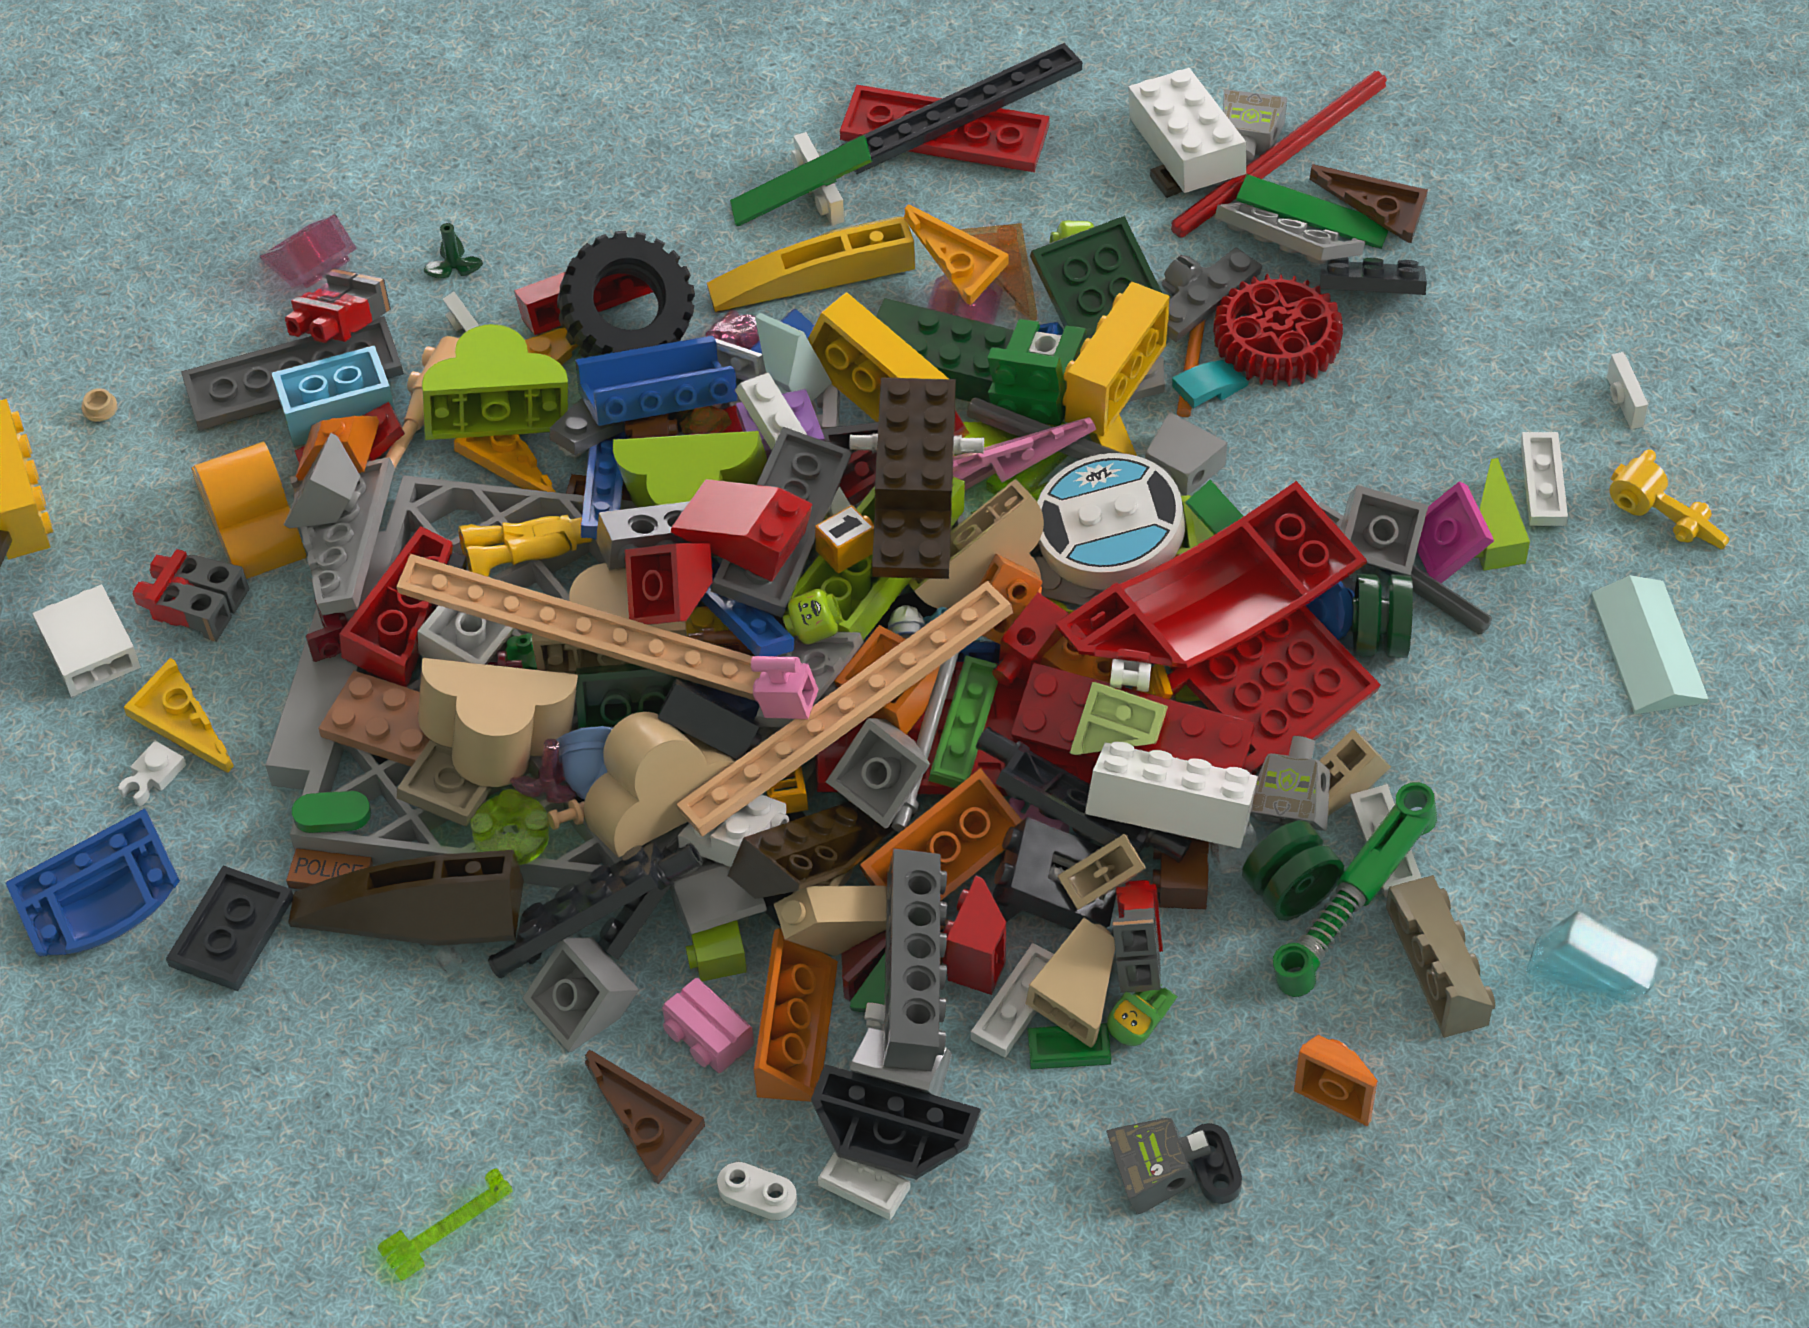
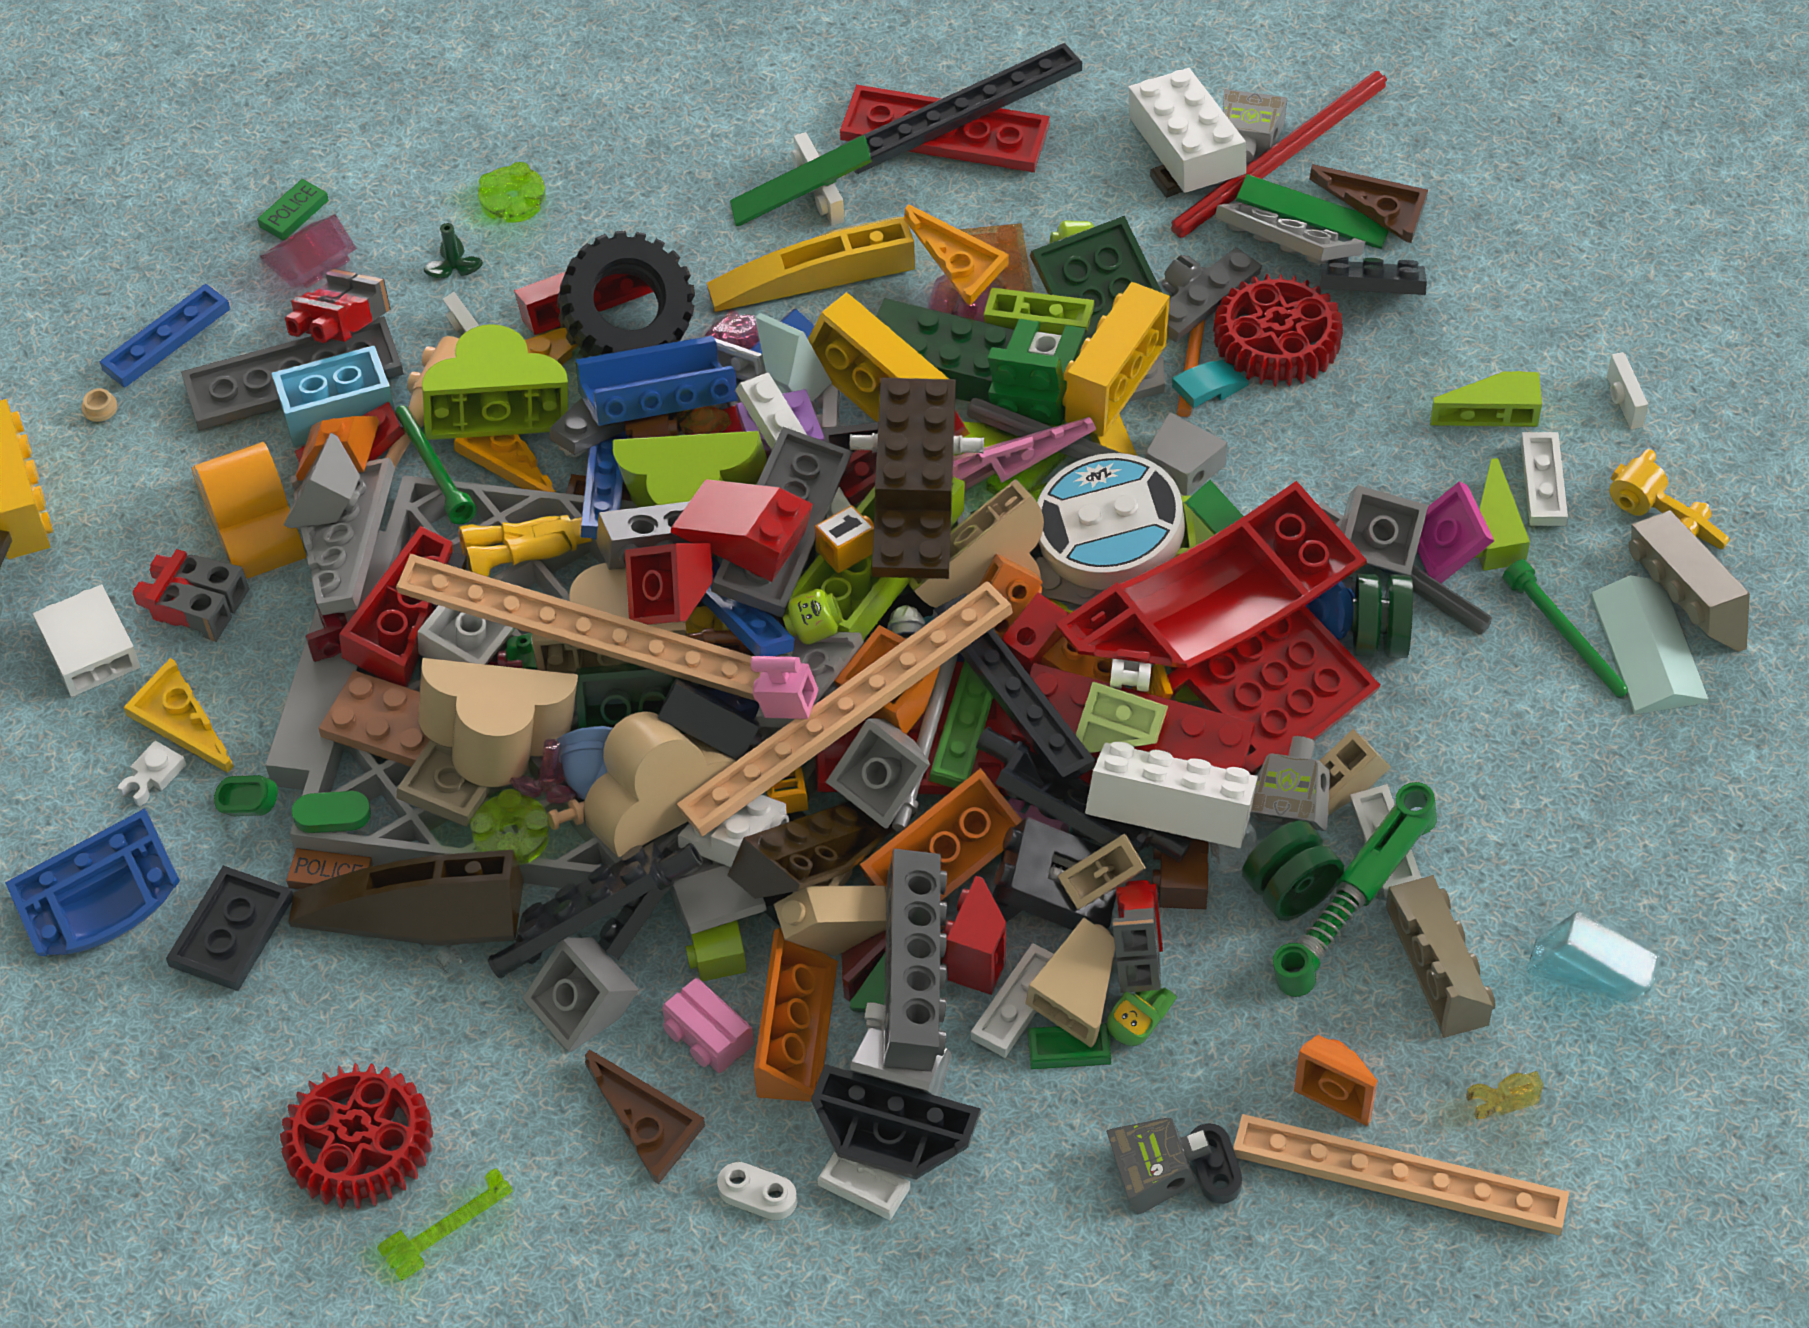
(164, 335): none -> blue plate
(245, 795): none -> green tile
(292, 209): none -> green tile
(356, 1135): none -> red gear
(457, 504): none -> green piece
(517, 178): none -> clear neon green plate
(1025, 704): none -> black plate
(1052, 311): none -> lime slope
(1401, 1174): none -> light nougat plate
(1497, 400): none -> lime slope
(1512, 1094): none -> clear yellow plate
(1522, 577): none -> green piece
(1692, 578): none -> wedge

